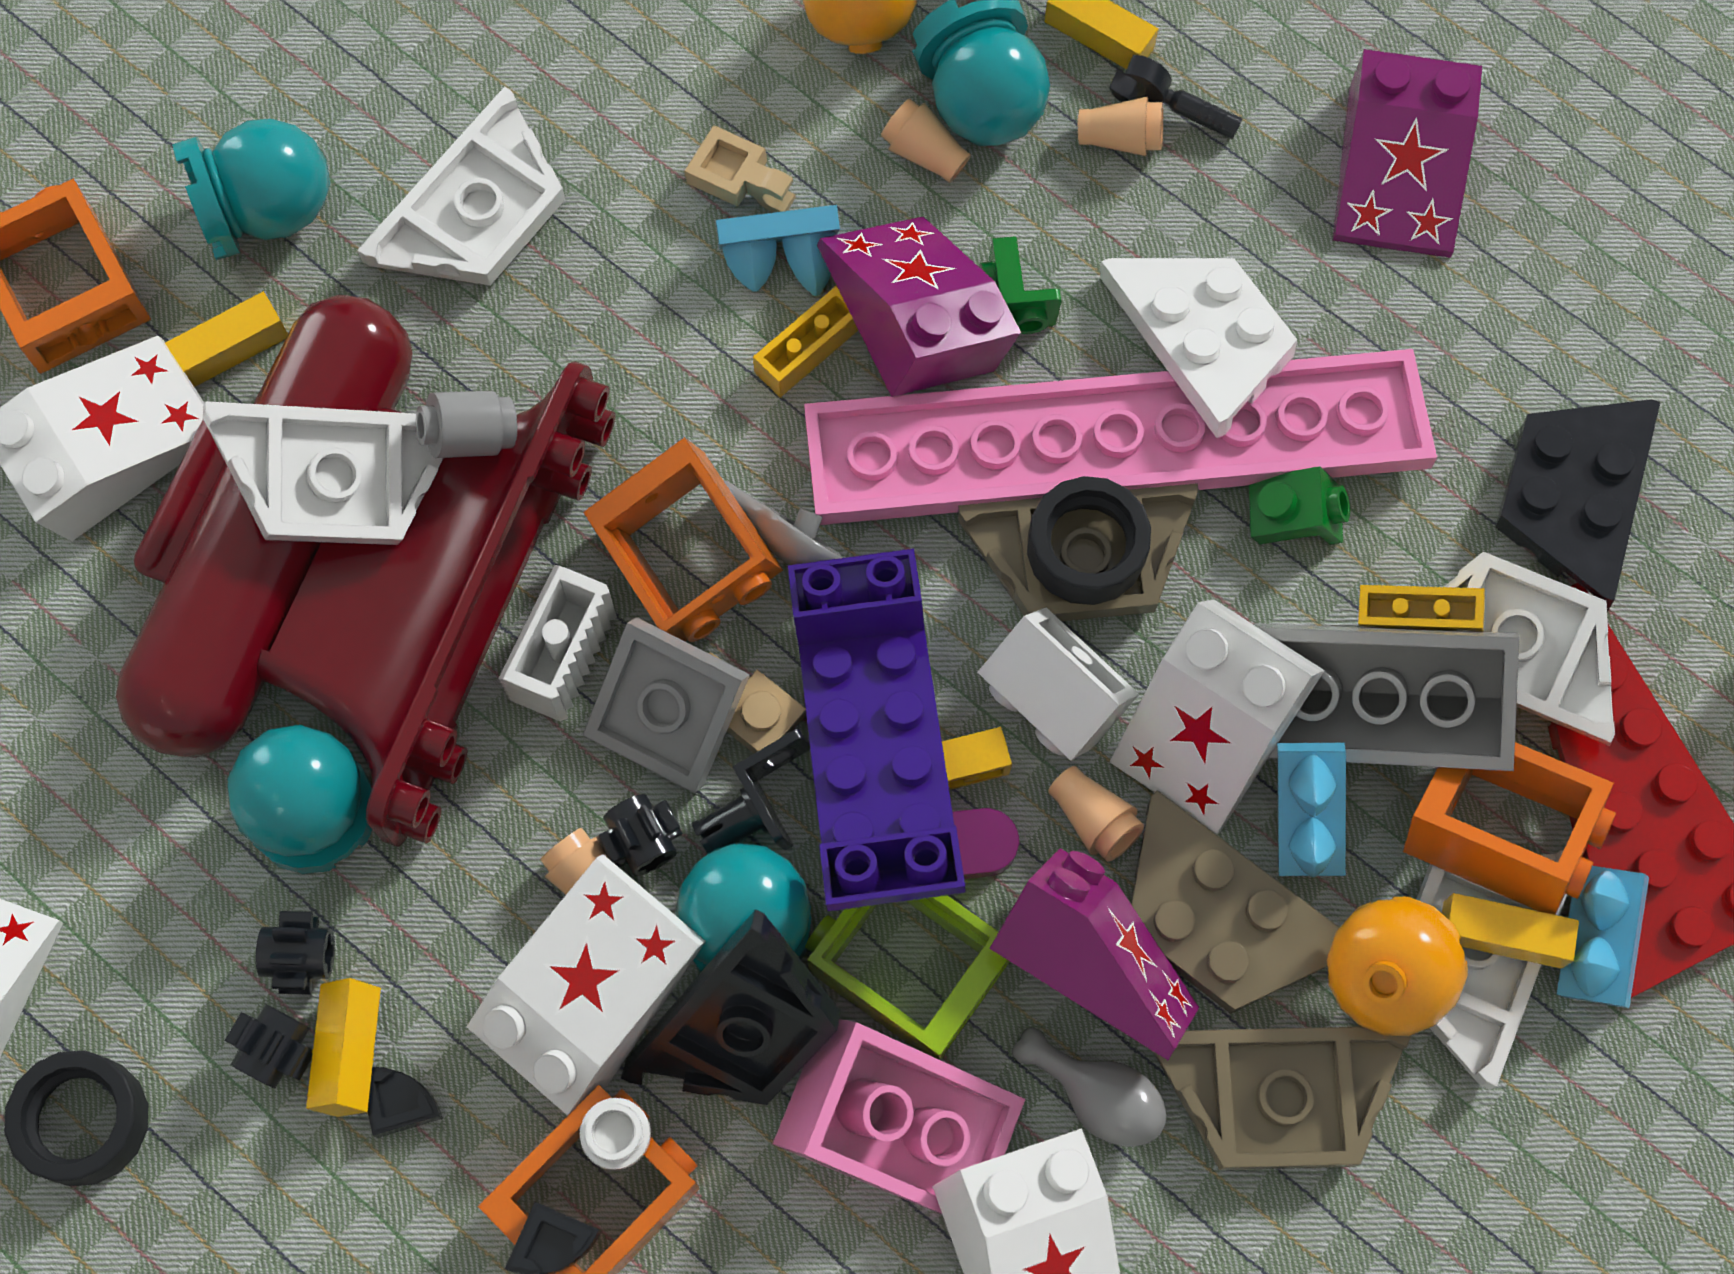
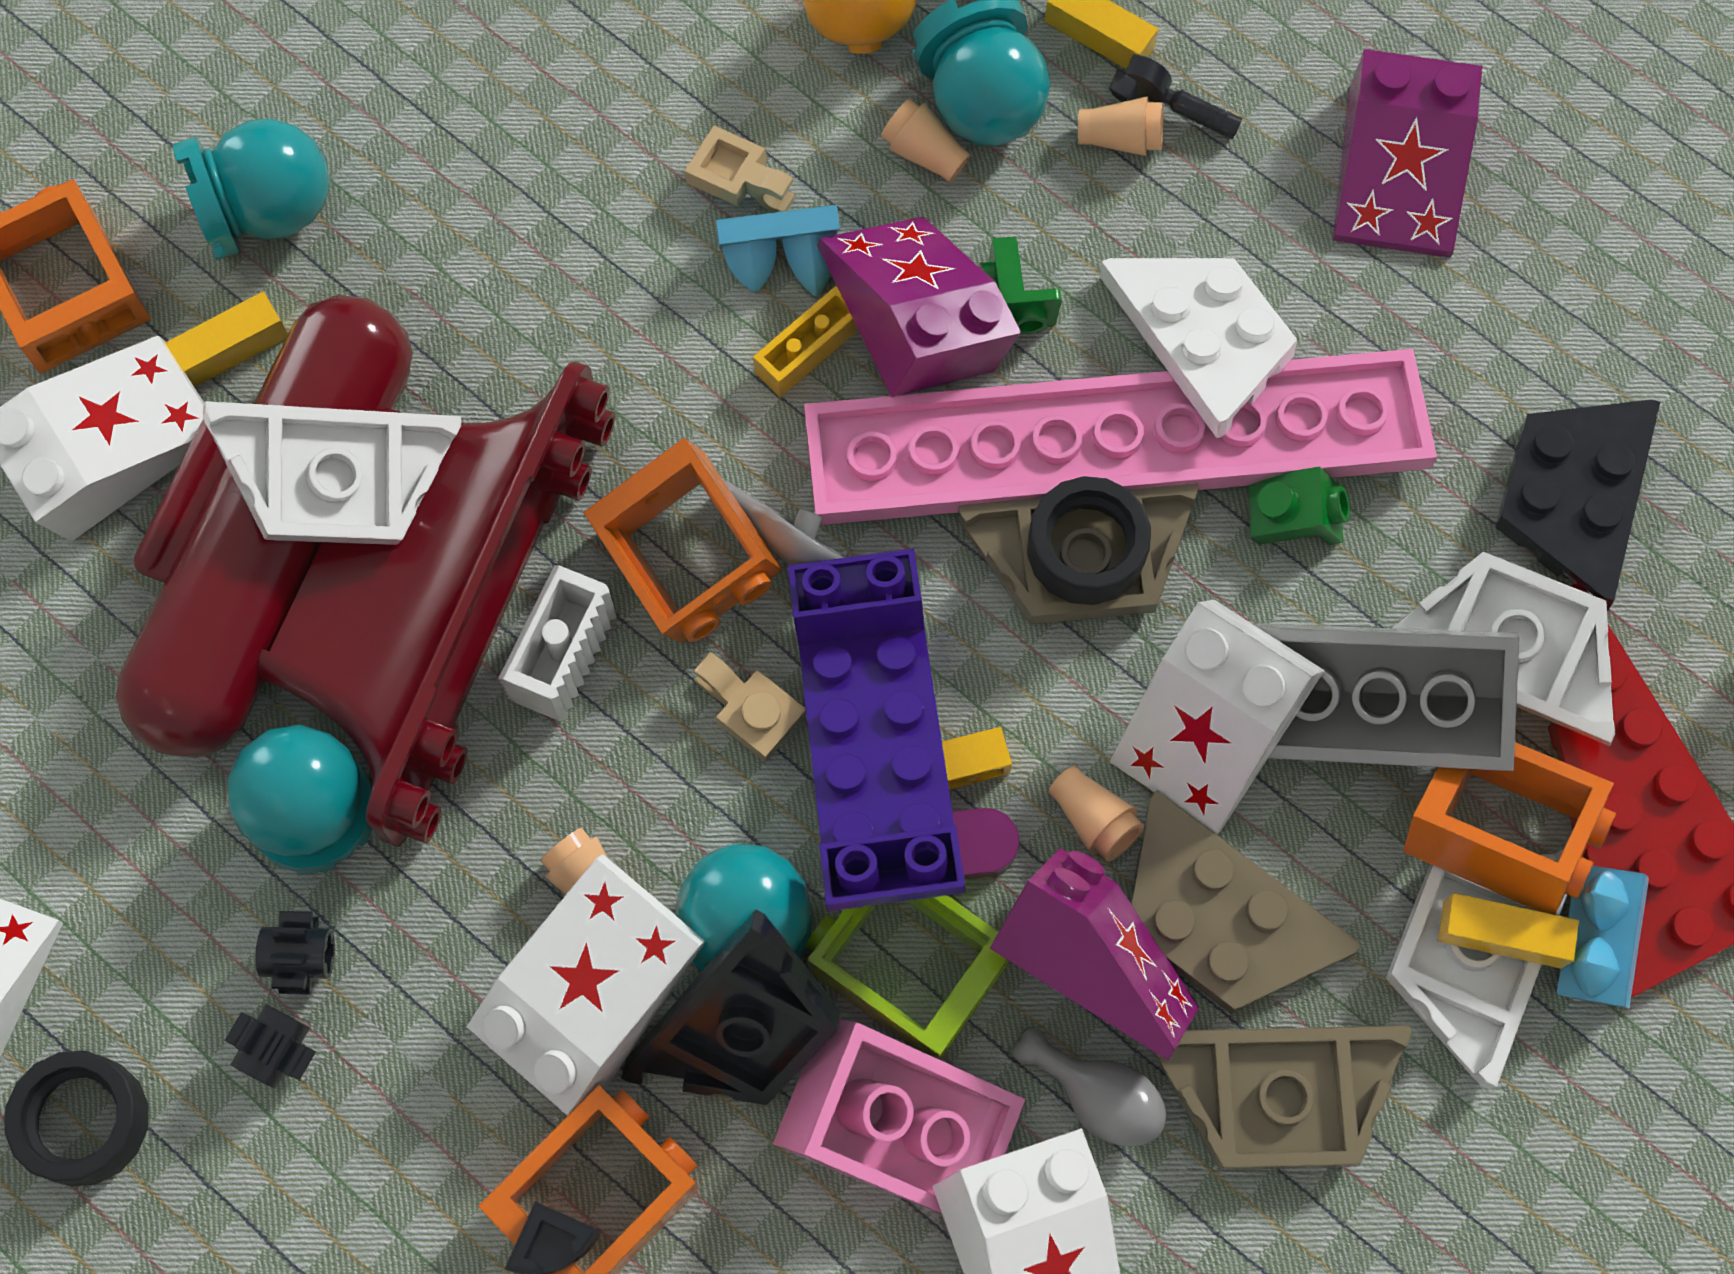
(343, 1048): yellow piece -> none
(398, 1103): black tile -> none
(466, 424): light grey brick -> none
(472, 204): white wing -> none
(615, 1133): white plate -> none
(640, 834): black gear -> none
(665, 704): light grey plate -> none
(752, 809): black bracket -> none
(1056, 684): white brick -> none
(1311, 809): medium azure tile -> none
(1397, 966): light orange cylinder -> none
(1422, 608): yellow piece -> none

